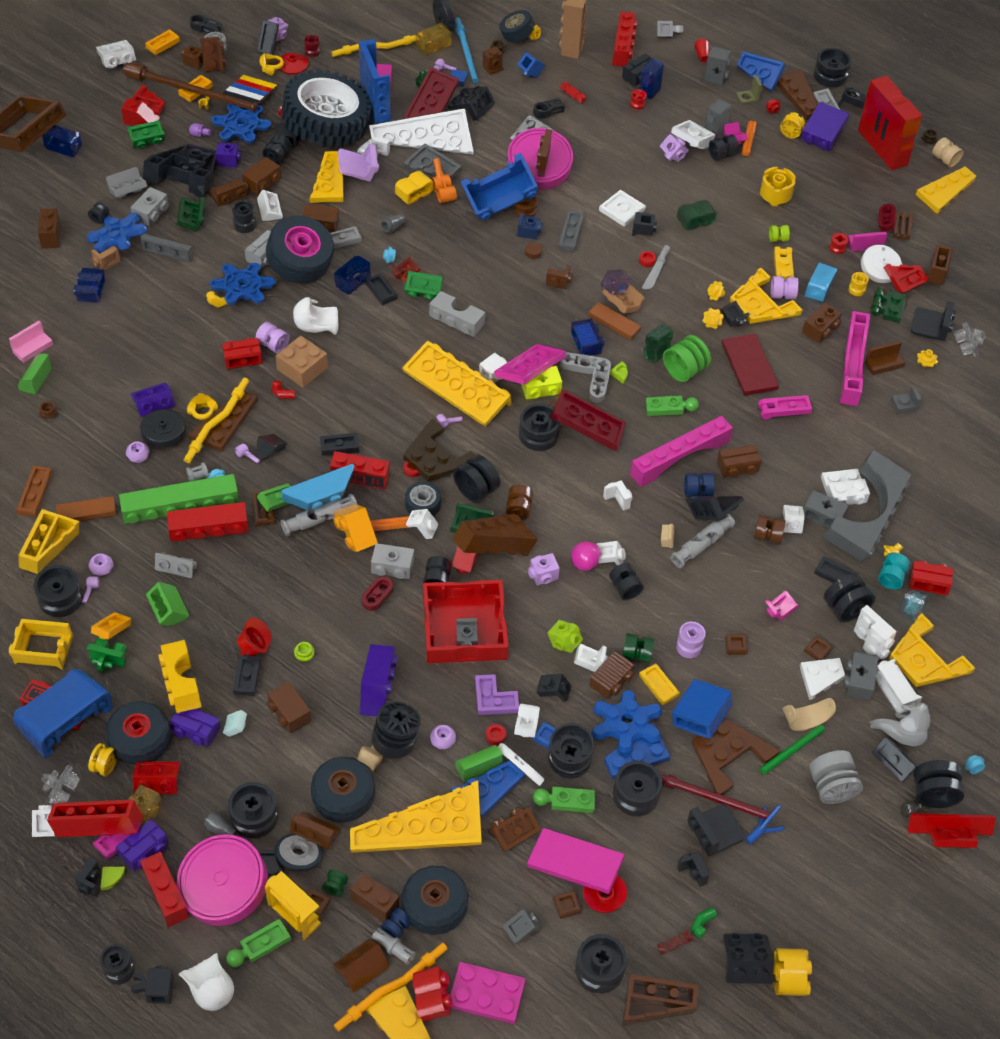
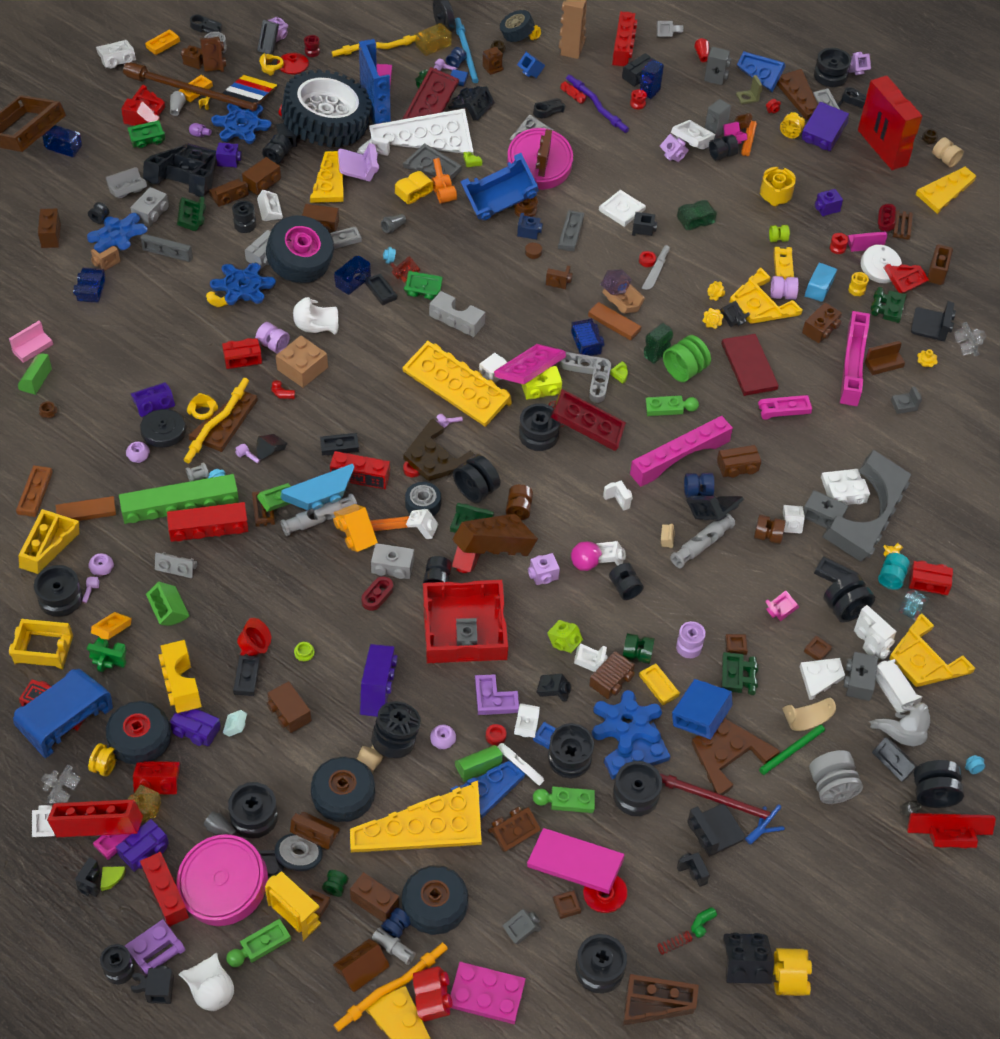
(152, 942): none -> medium lavender plate
(177, 101): none -> light grey cone
(456, 57): none -> dark blue wheel
(471, 160): none -> lime tile
(615, 121): none -> dark purple bar
(733, 670): none -> dark green plate
(744, 120): none -> reddish brown tile
(828, 202): none -> dark purple brick
(860, 63): none -> lavender brick

